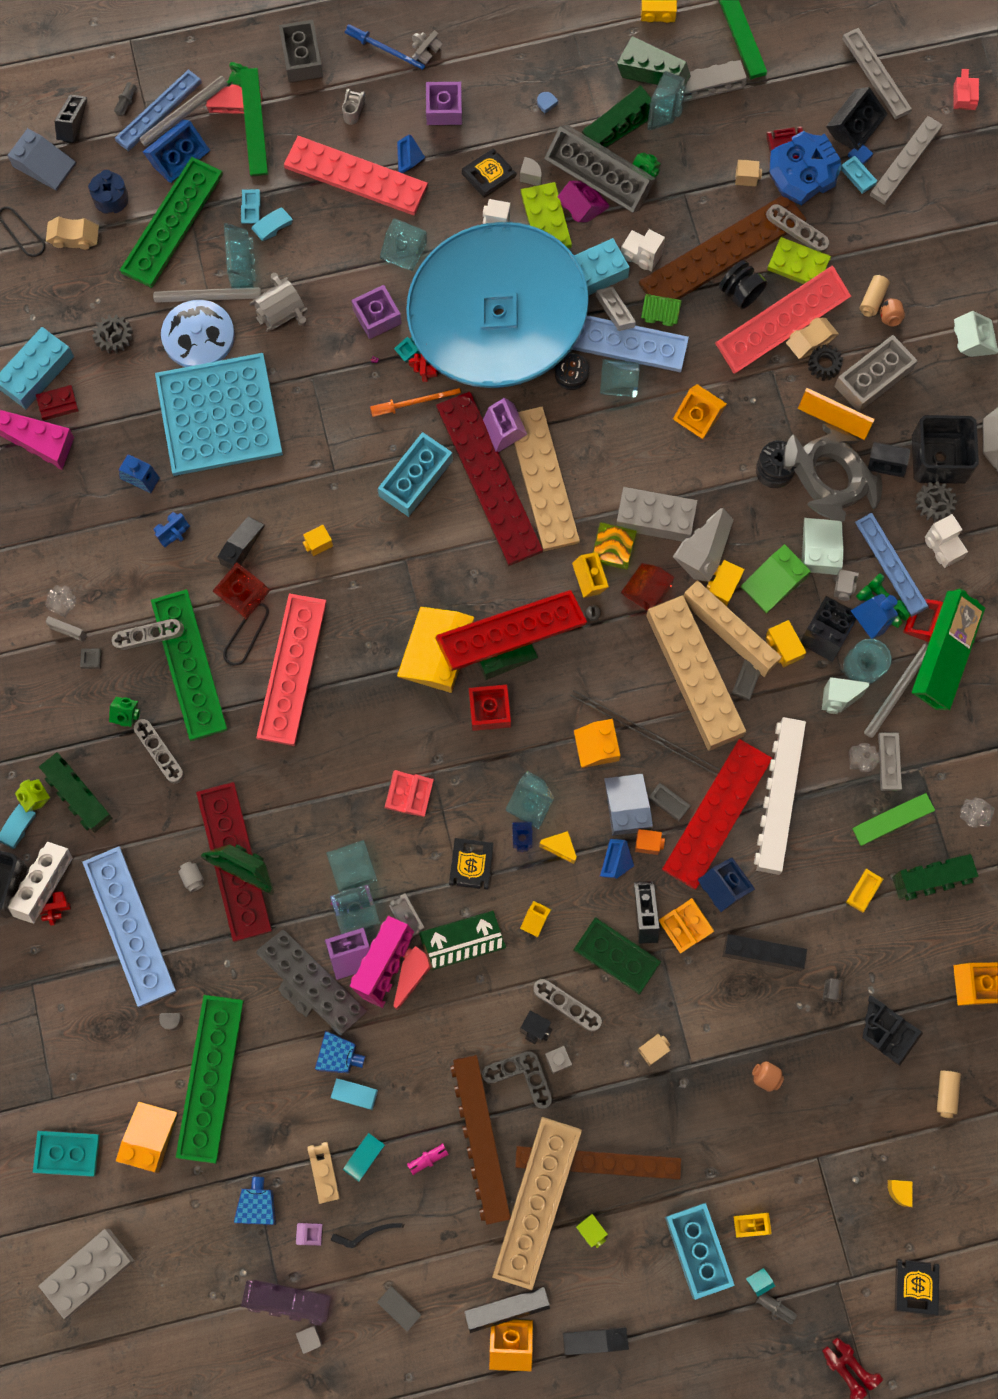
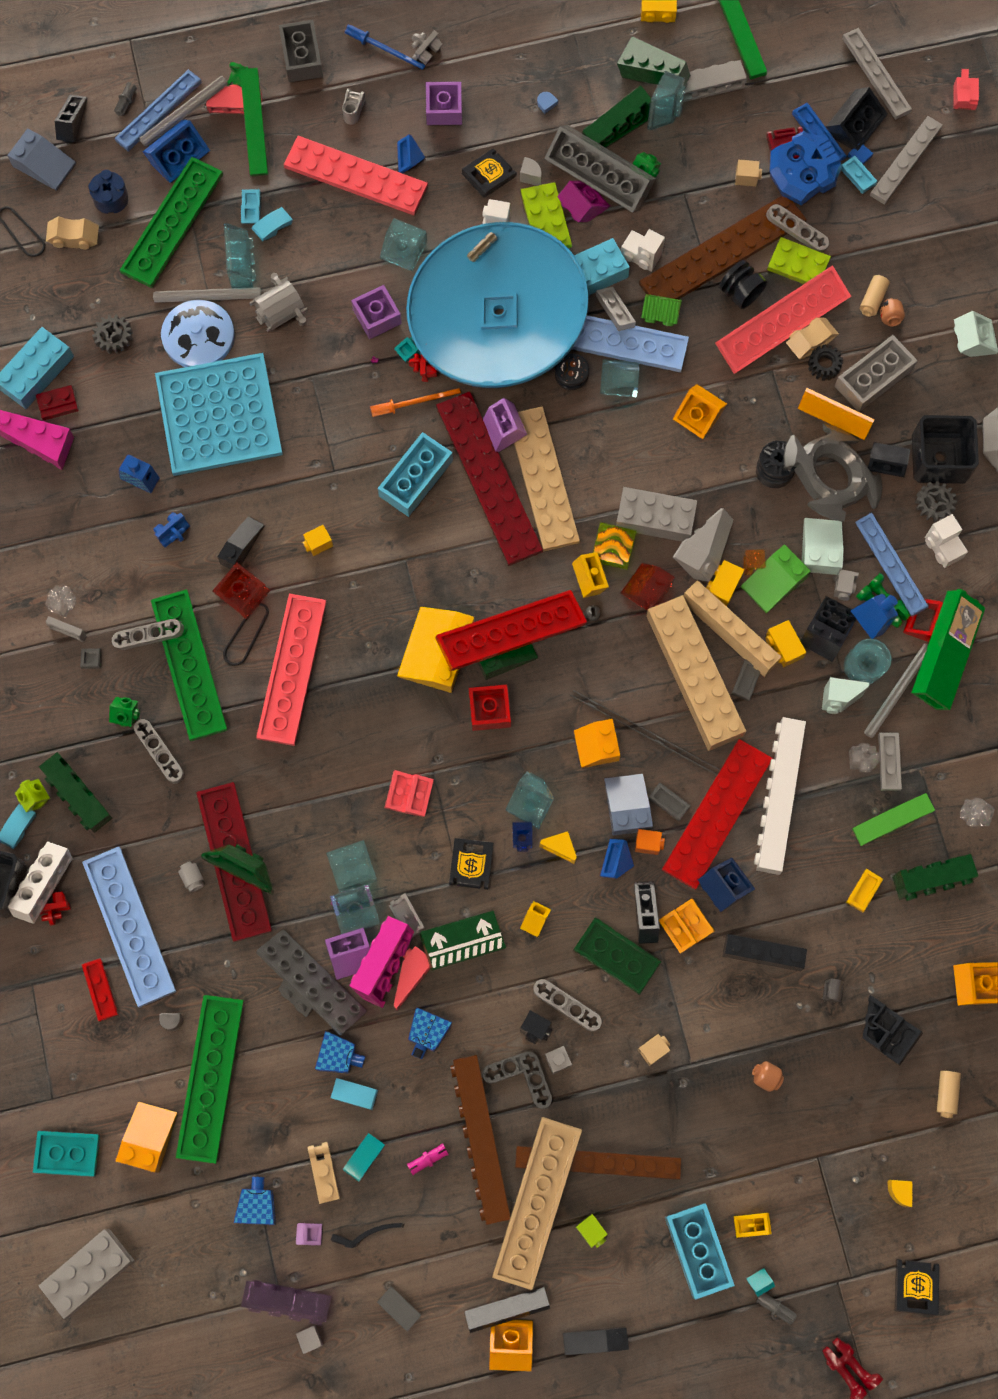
(100, 989): none -> red tile
(427, 1032): none -> torso
(481, 247): none -> dark tan axle
(753, 560): none -> clear orange bracket
(812, 124): none -> blue tile

